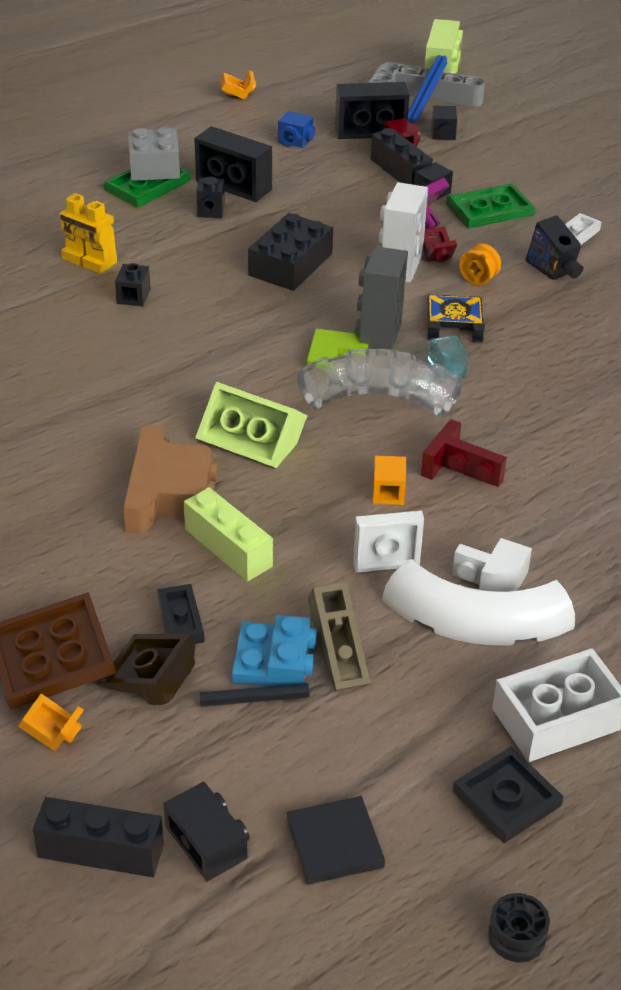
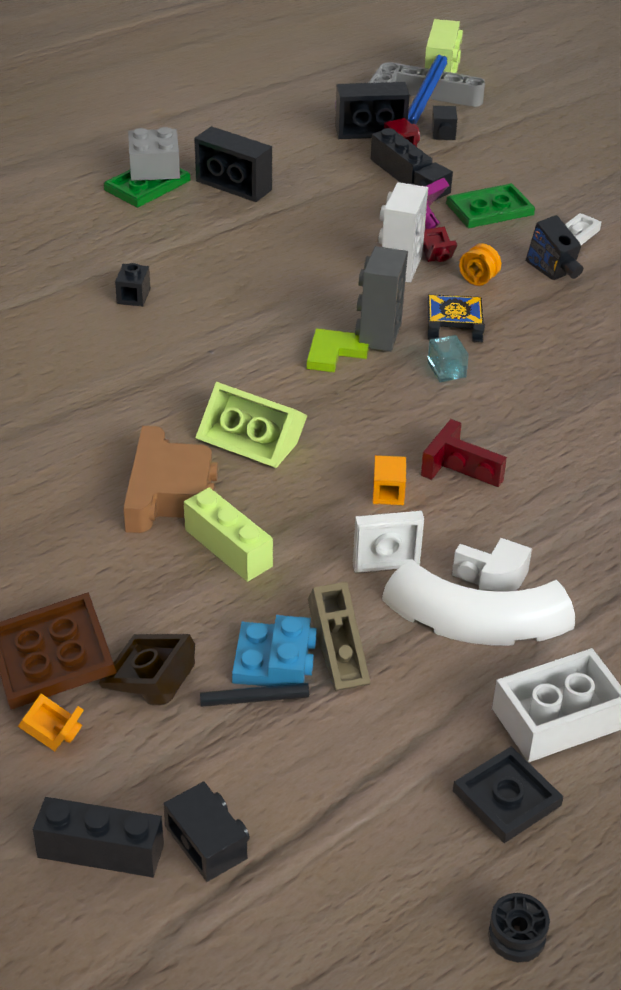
(88, 234): yellow hips -> none
(181, 612): black plate -> none
(210, 197): black brick -> none
(236, 87): light orange bracket -> none
(290, 251): black brick -> none
(295, 129): blue brick -> none
(335, 840): black tile -> none
(379, 373): clear brick -> none

